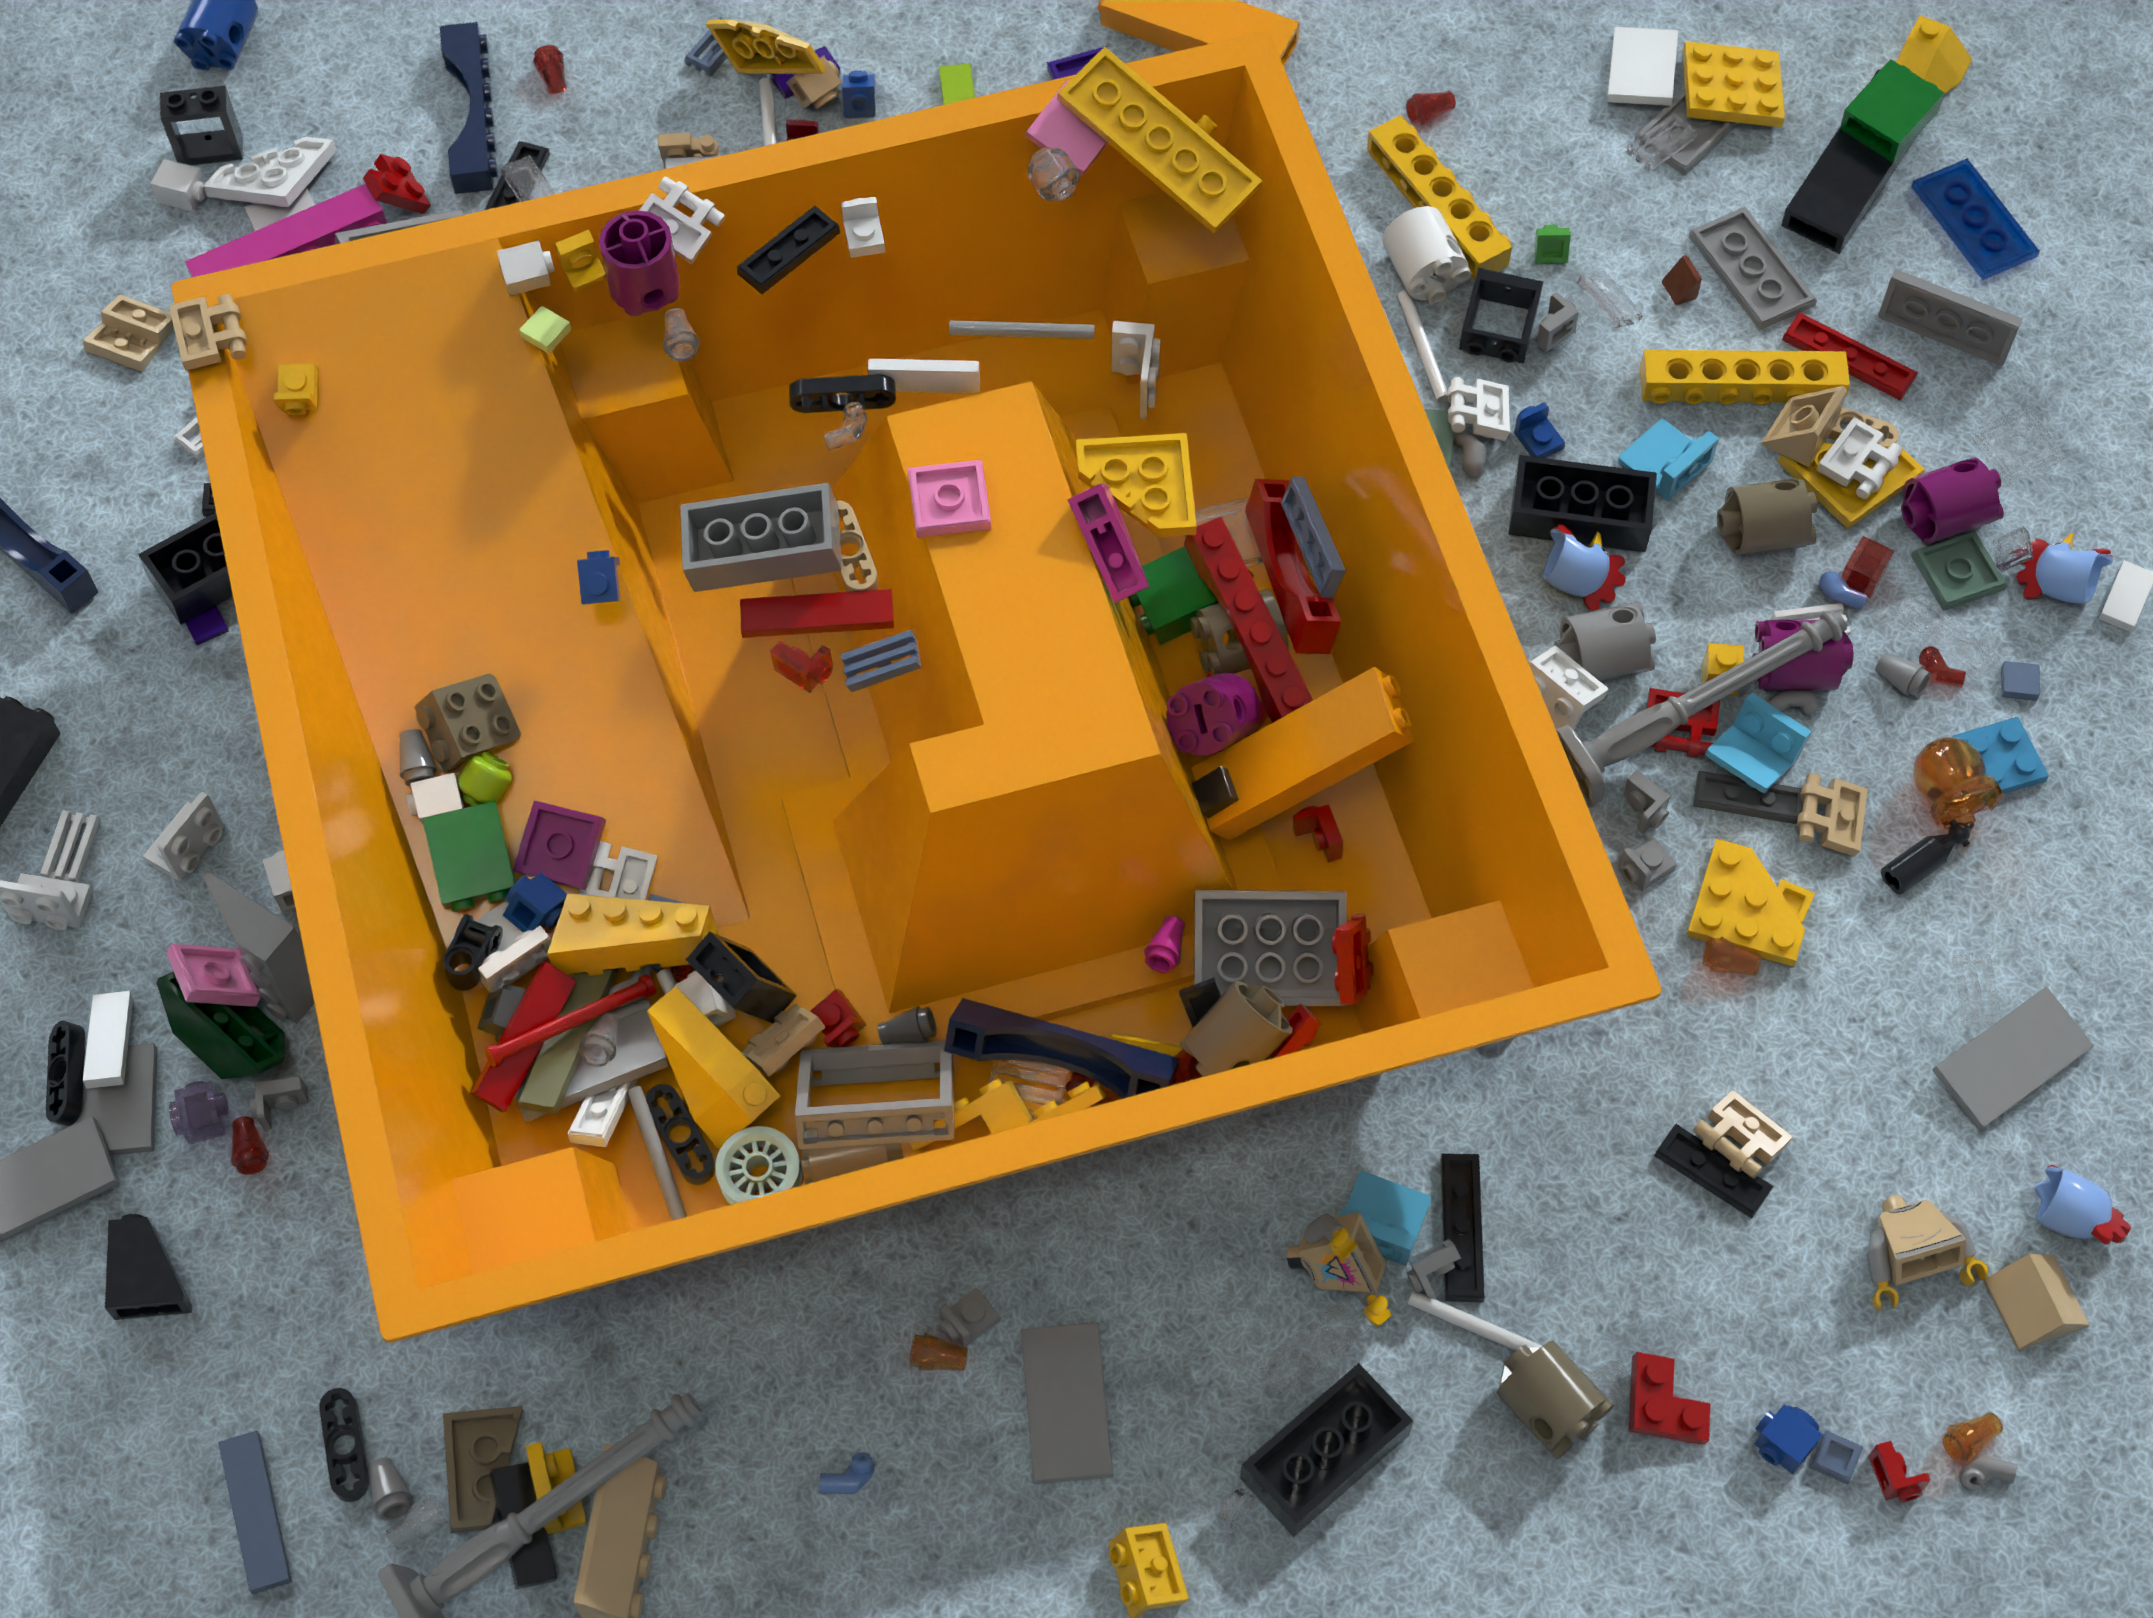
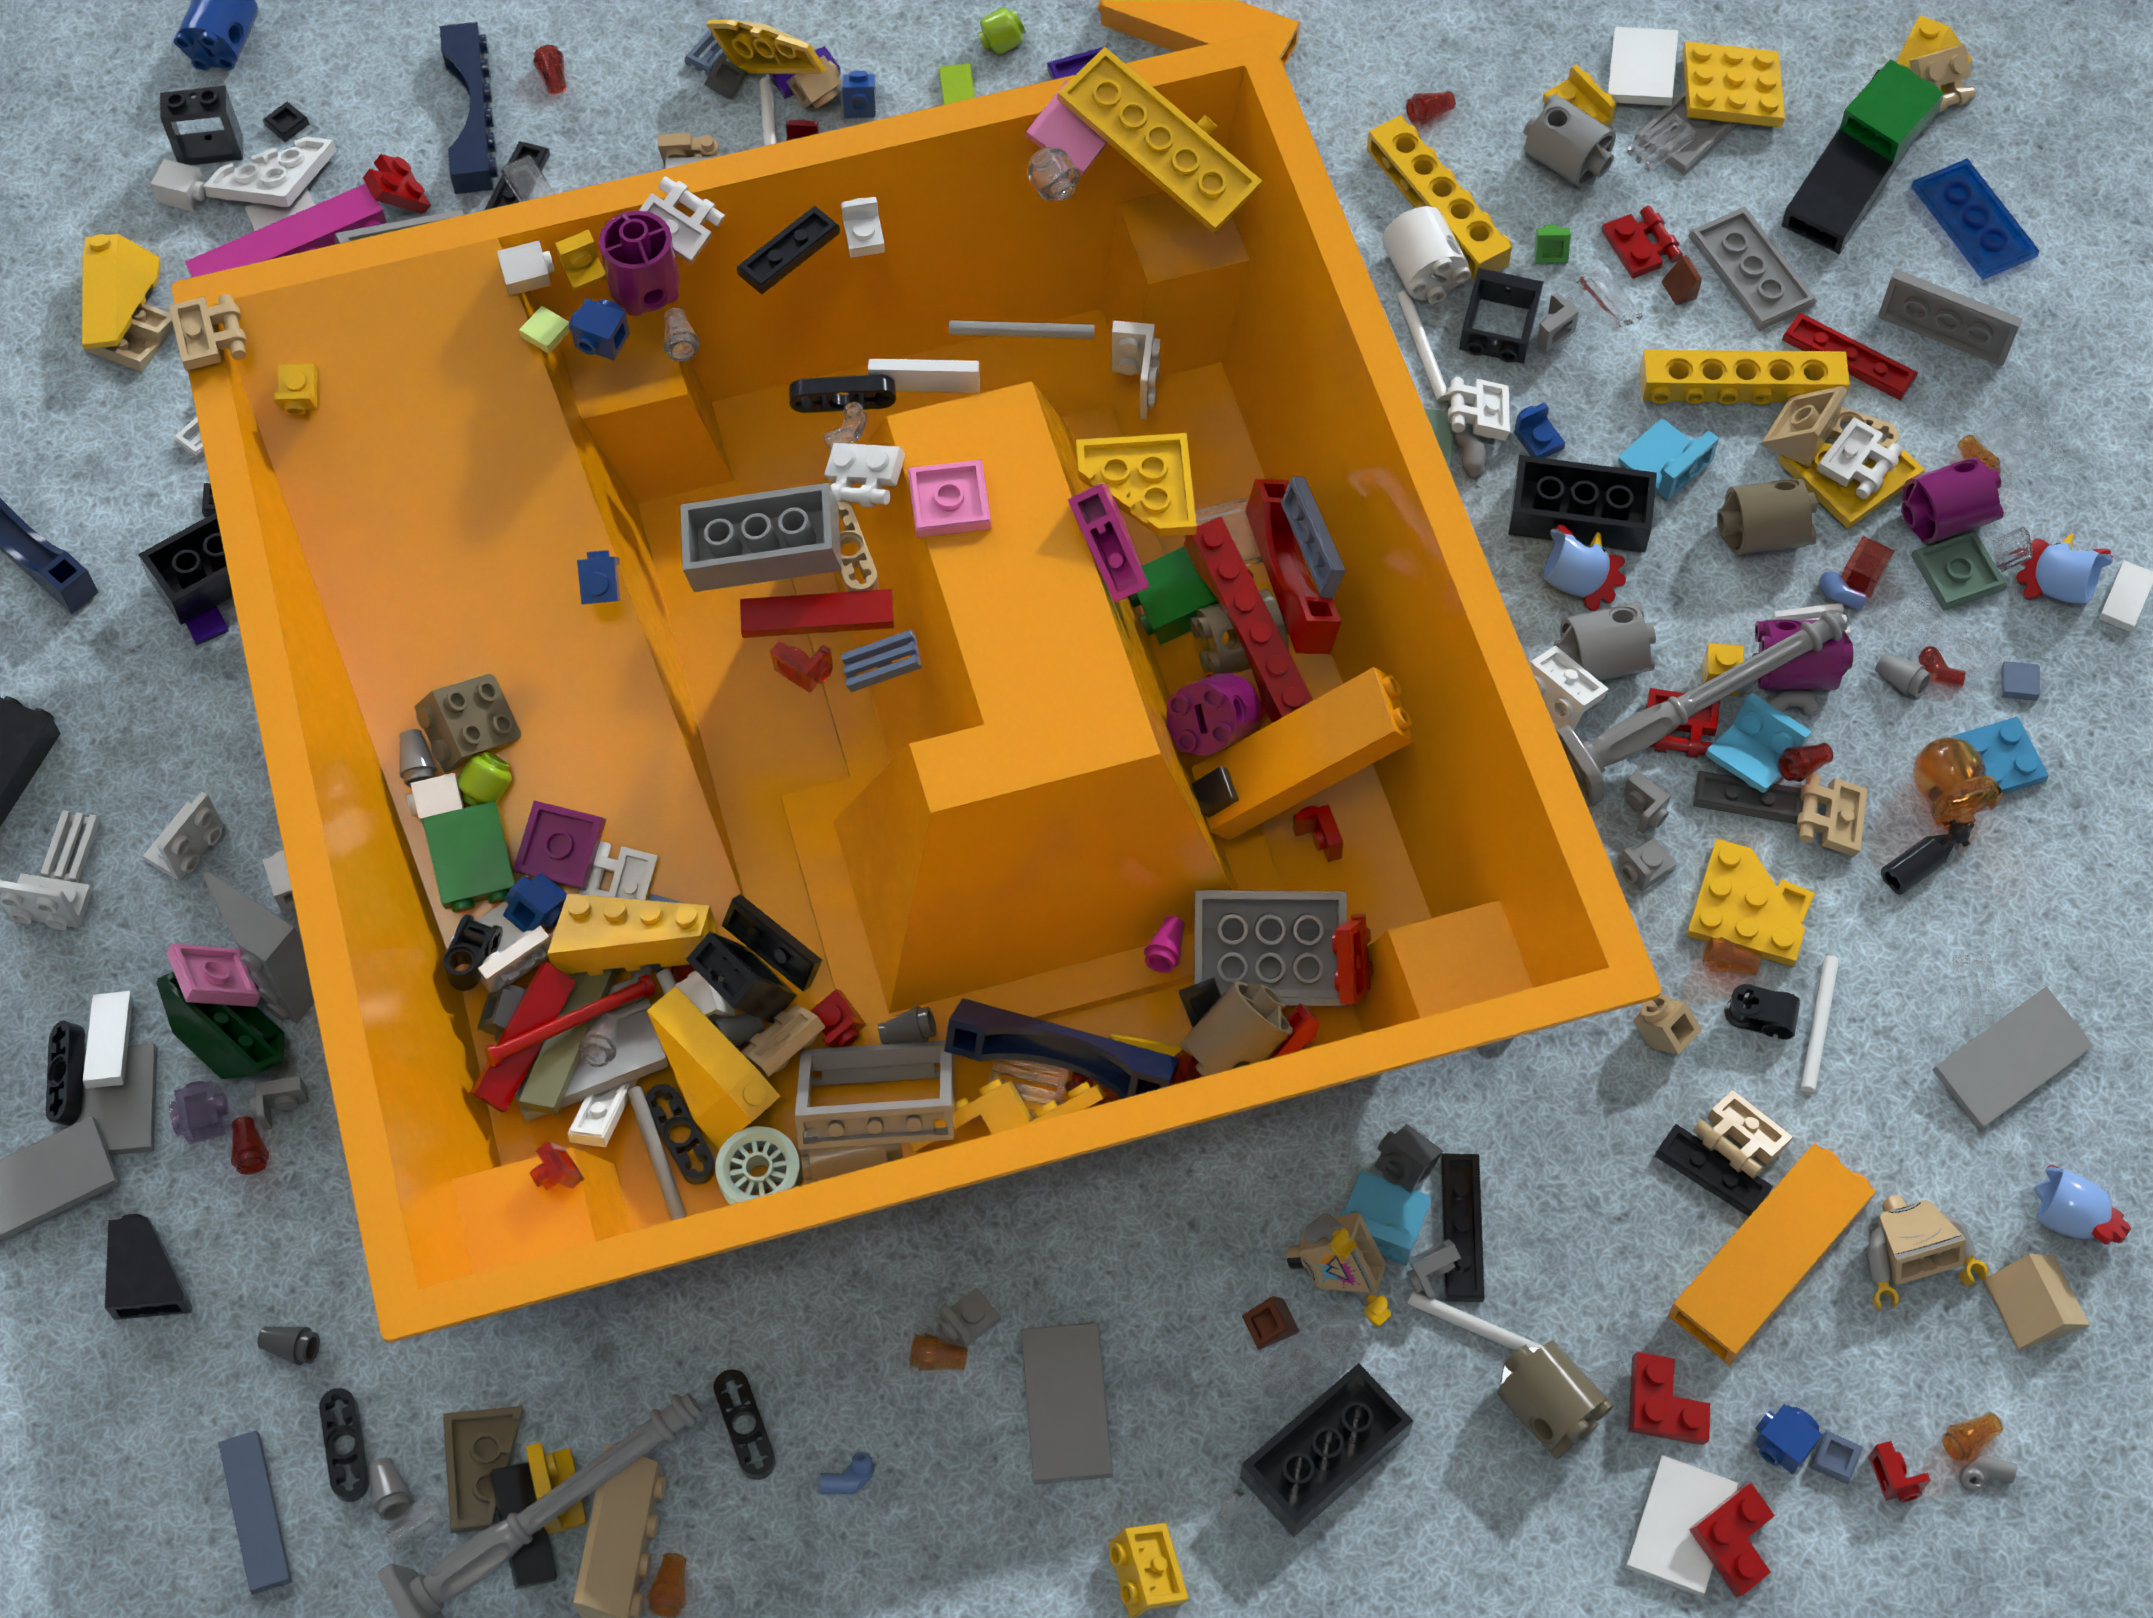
(113, 286): none -> yellow wedge
(286, 121): none -> black tile
(290, 1343): none -> dark grey cone
(556, 1167): none -> clear red tile
(599, 328): none -> blue brick
(668, 1589): none -> clear orange cone
(725, 78): none -> dark grey tile
(725, 1402): none -> black beam
(739, 1028): none -> dark grey cone
(771, 942): none -> black tile
(865, 465): none -> white plate
(1001, 30): none -> lime head
(1270, 1322): none -> copper slope
(1407, 1158): none -> dark grey brick
(1569, 141): none -> light grey cylinder
(1585, 95): none -> yellow bracket
(1634, 248): none -> red plate
(1663, 1541): none -> white tile
(1667, 1024): none -> tan brick
(1725, 1540): none -> red plate
(1765, 1011): none -> black piece
(1772, 1253): none -> light orange brick
(1802, 761): none -> clear red cone
(1819, 1024): none -> white bar
(1947, 68): none -> tan plate
(1971, 447): none -> clear orange cone

